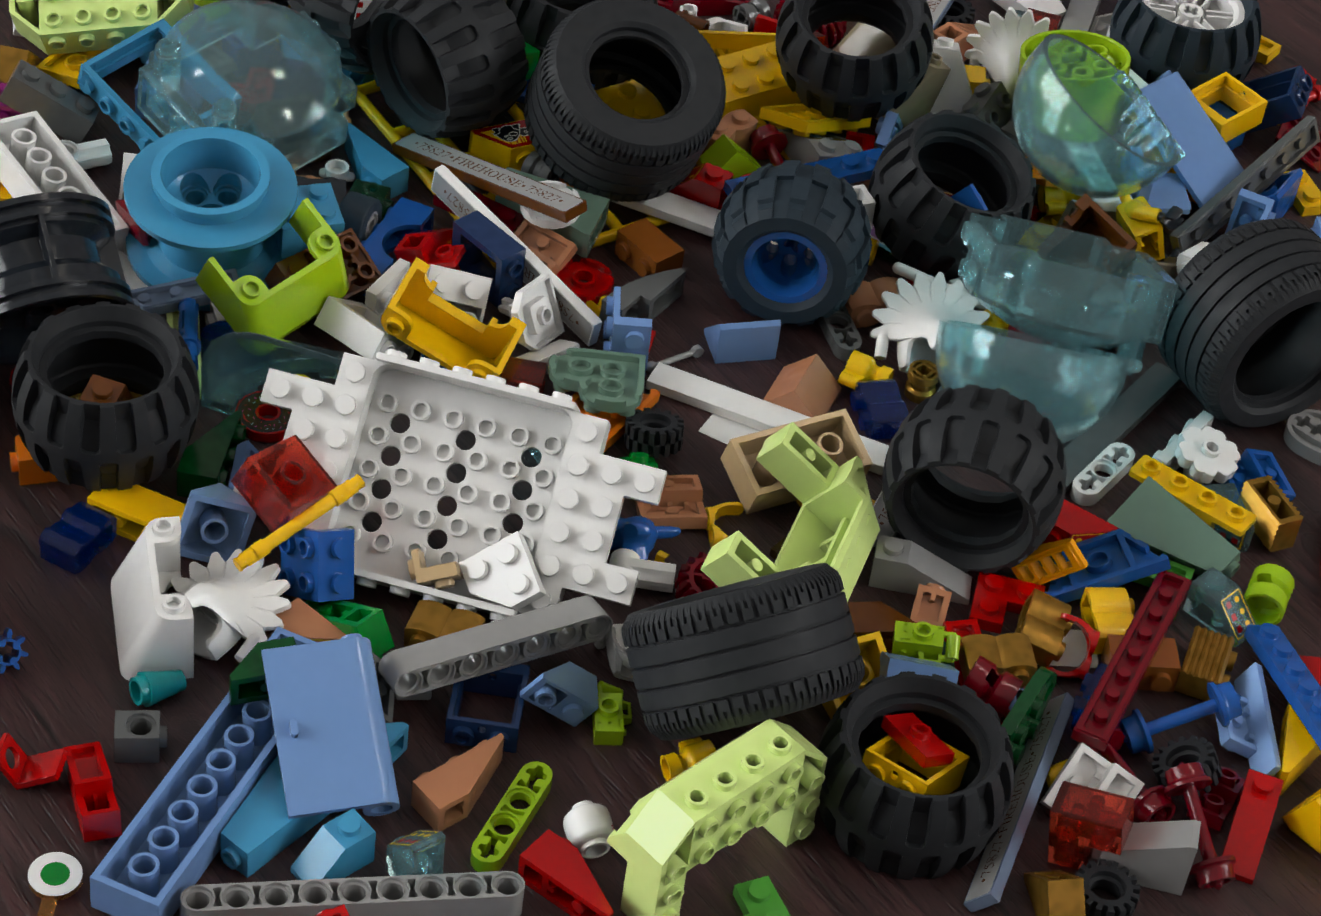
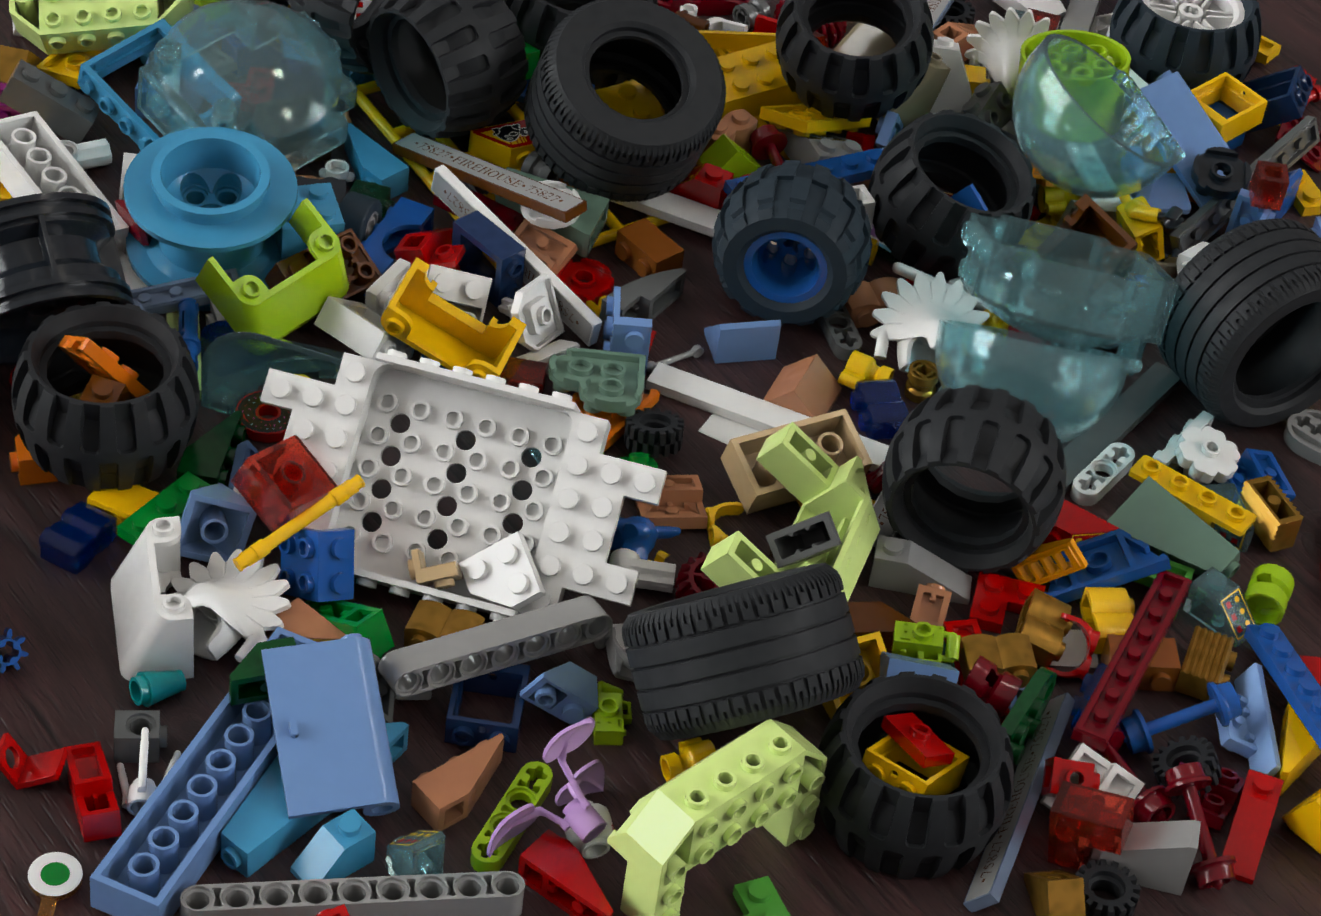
(101, 362): none -> orange wing
(142, 787): none -> white plant
(167, 503): none -> green plate
(578, 812): none -> lavender plant
(804, 540): none -> dark grey slope
(874, 480): none -> dark red plate
(1059, 770): none -> red brick
(1212, 184): none -> black plate
(1268, 185): none -> clear red brick

